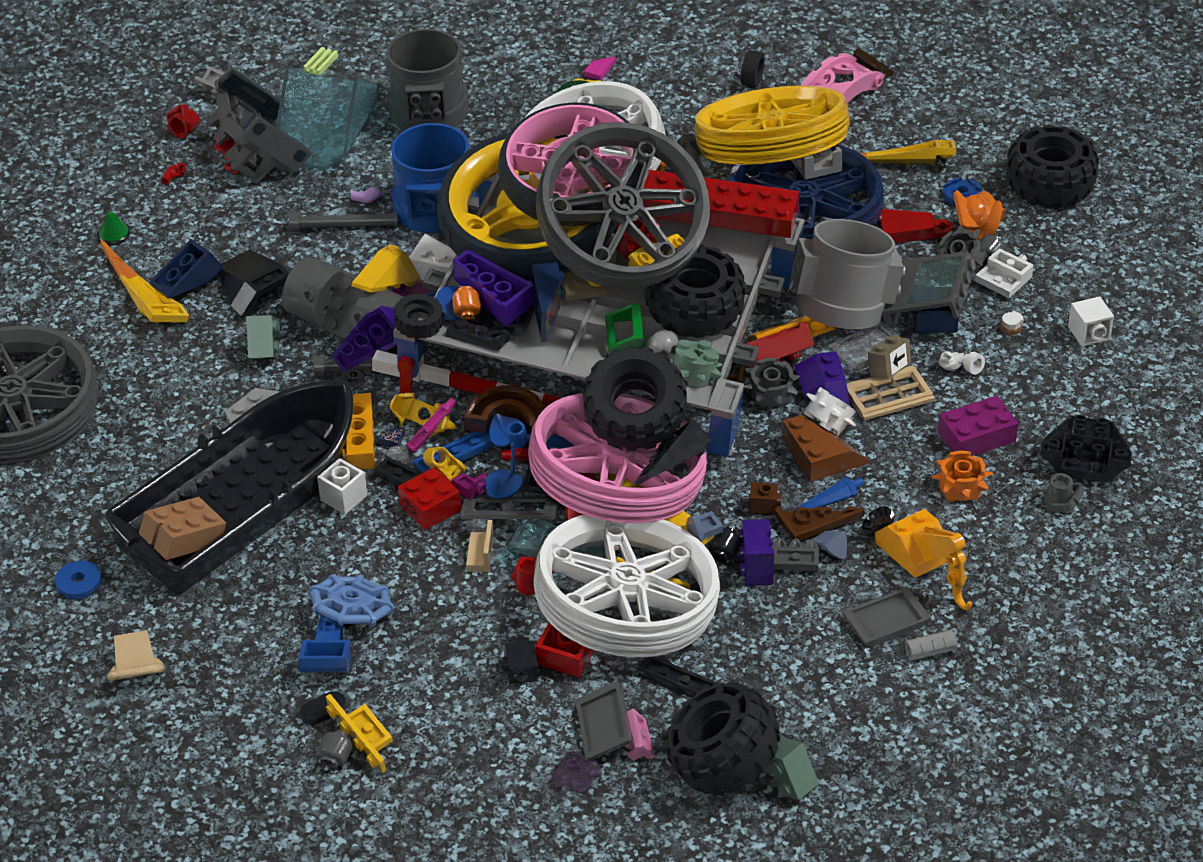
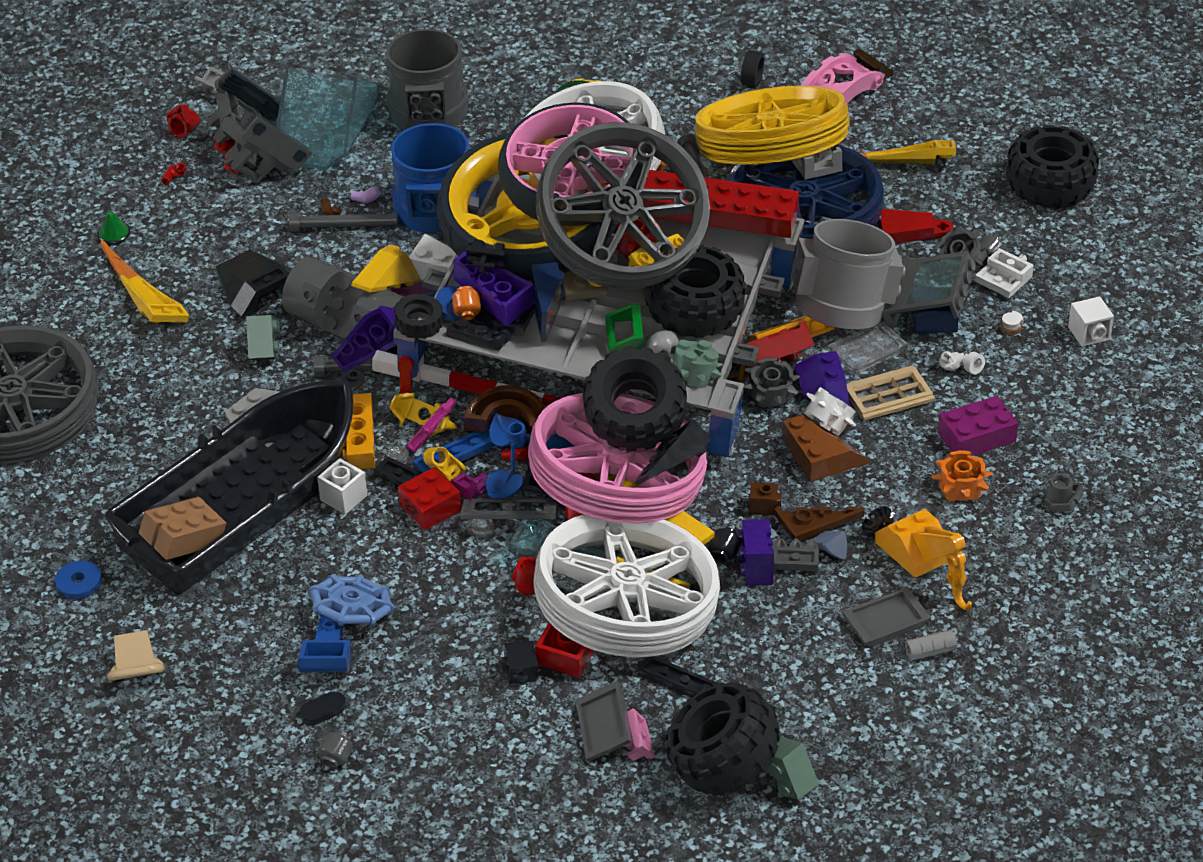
(186, 270): dark blue slope -> none
(316, 61): yellowish green tile -> none
(327, 209): none -> reddish brown arm
(365, 729): yellow bracket -> none
(391, 437): dark blue tile -> none
(480, 550): tan panel -> none
(485, 257): none -> black hips
(576, 775): clear purple plate -> none
(599, 68): dark pink tile -> none
(704, 525): sand blue tile -> none
(839, 491): blue bar -> none
(889, 357): dark tan brick -> none
(970, 187): blue tile -> none
(979, 212): orange helmet -> none
(1087, 449): black wedge -> none

